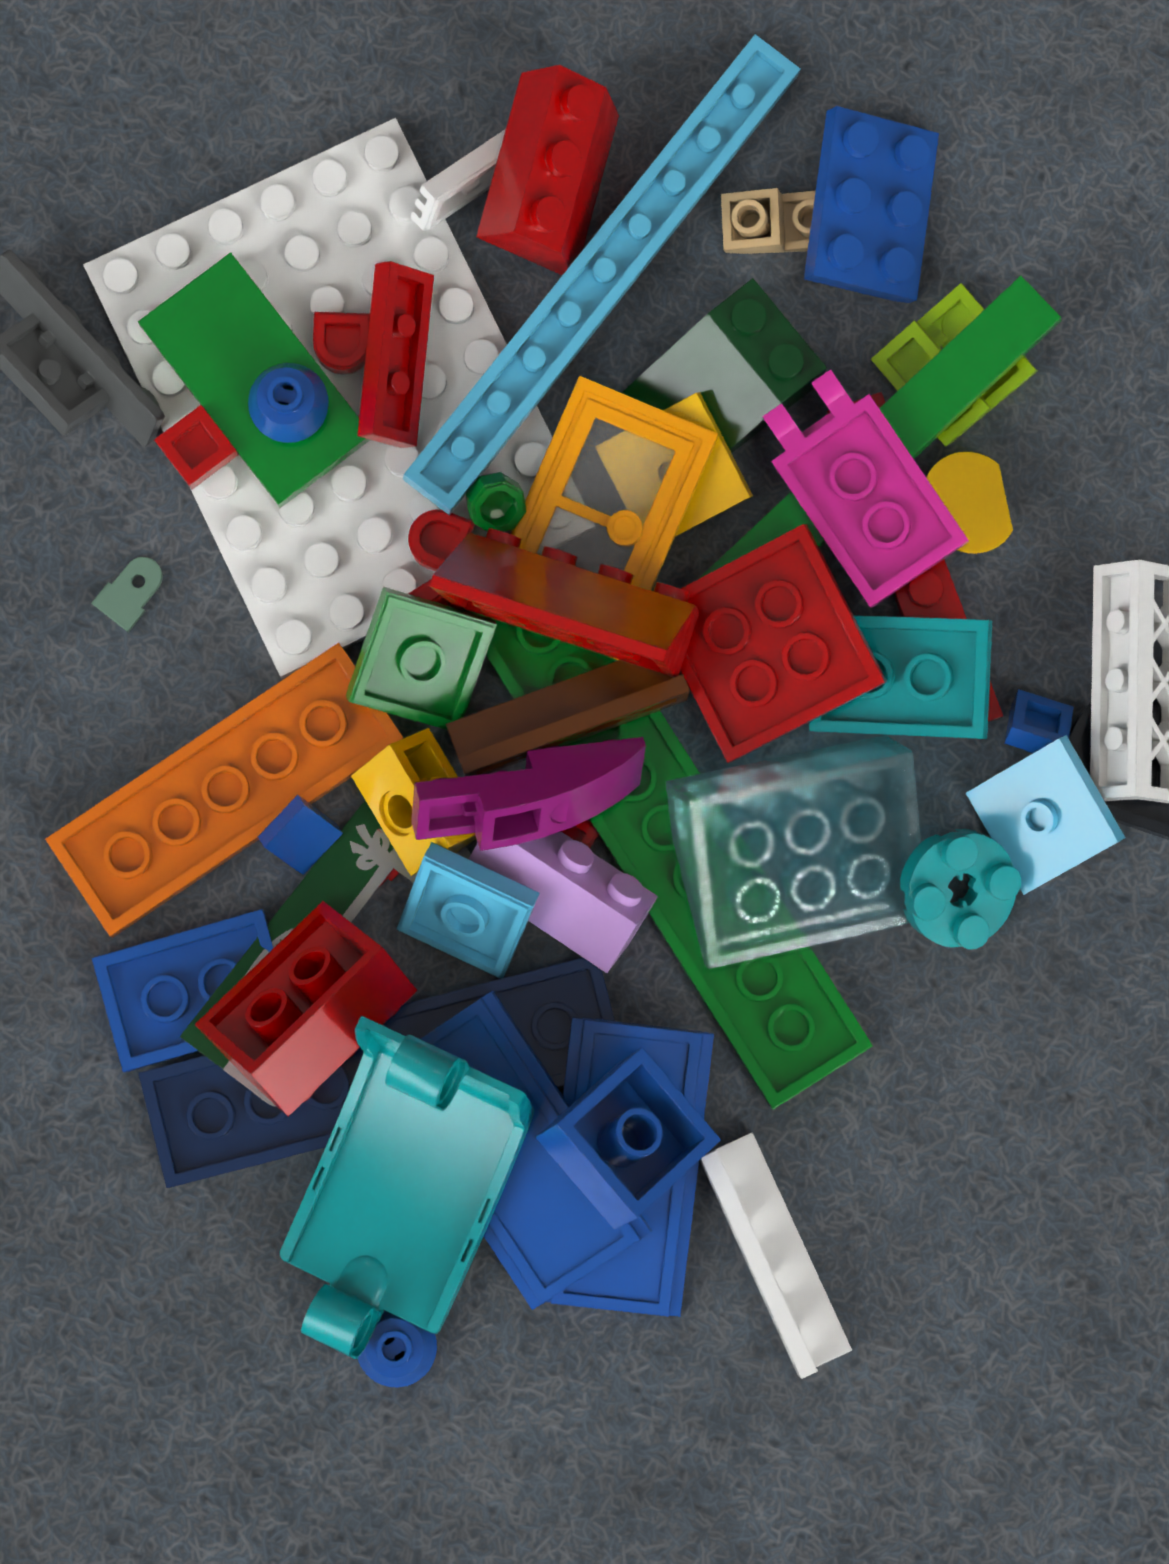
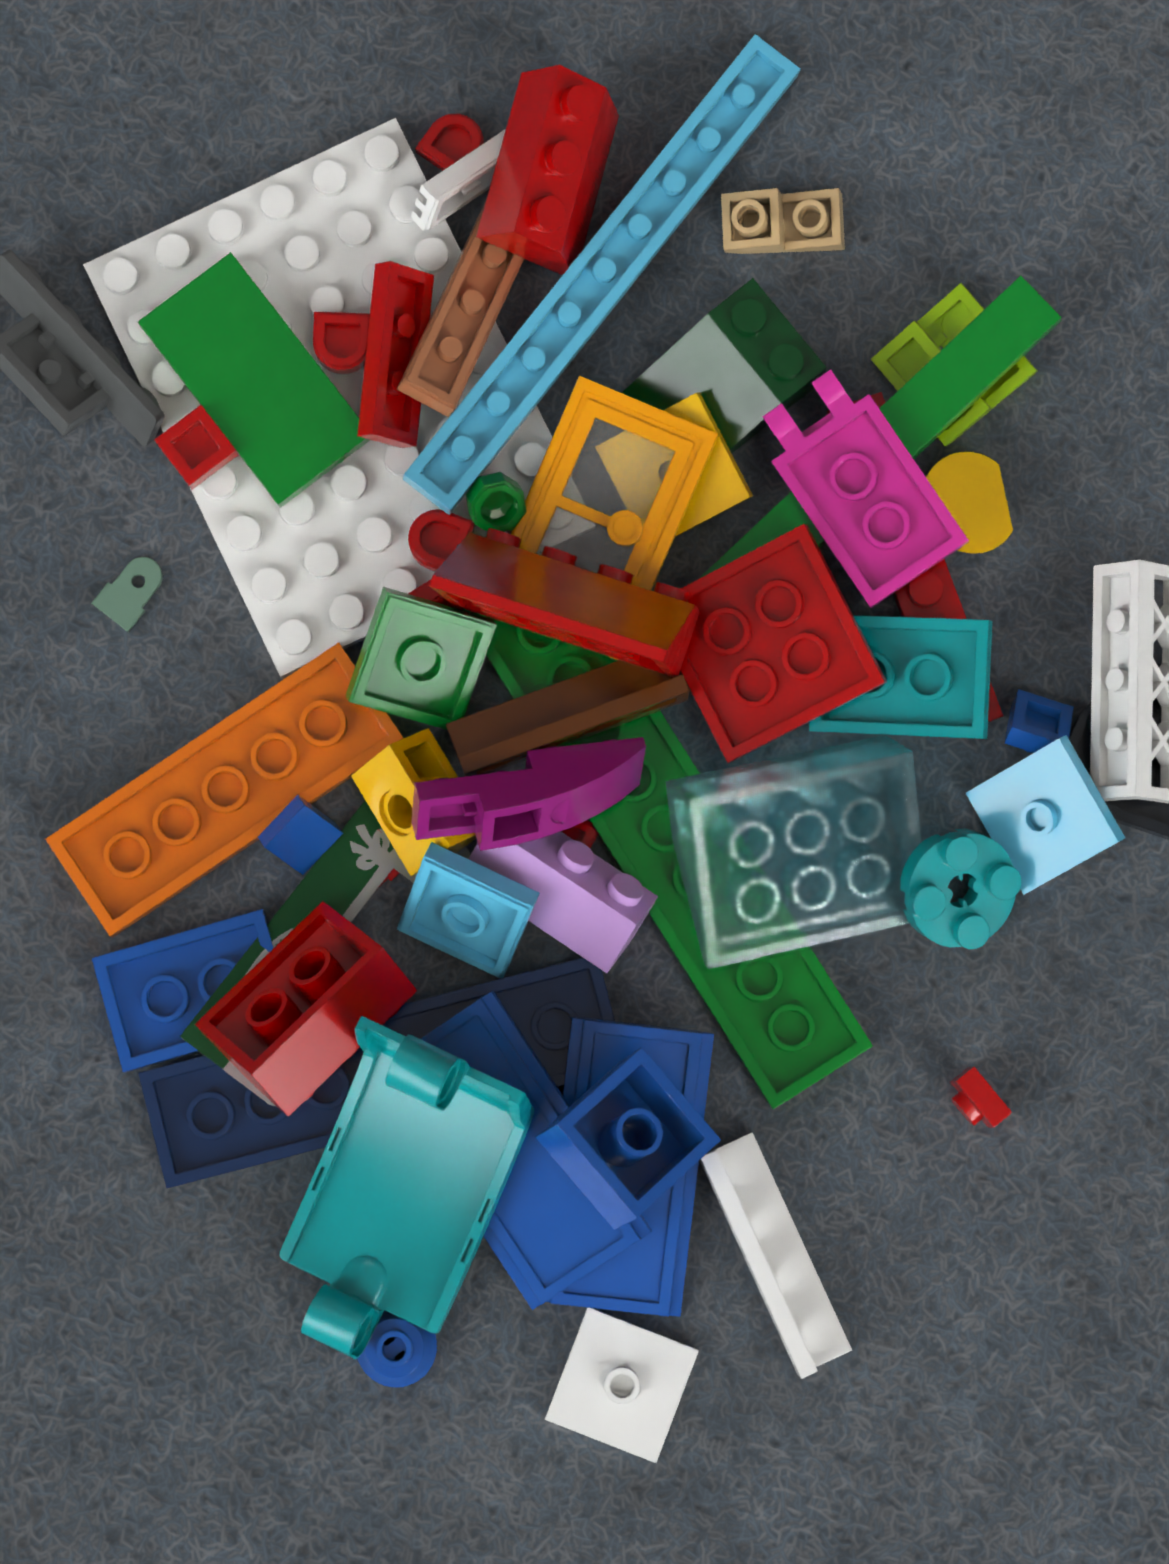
(304, 407): blue cone -> none
(449, 140): none -> red tile
(460, 324): none -> nougat tile
(621, 1384): none -> white plate
(871, 205): blue plate -> none
(977, 1099): none -> red plate

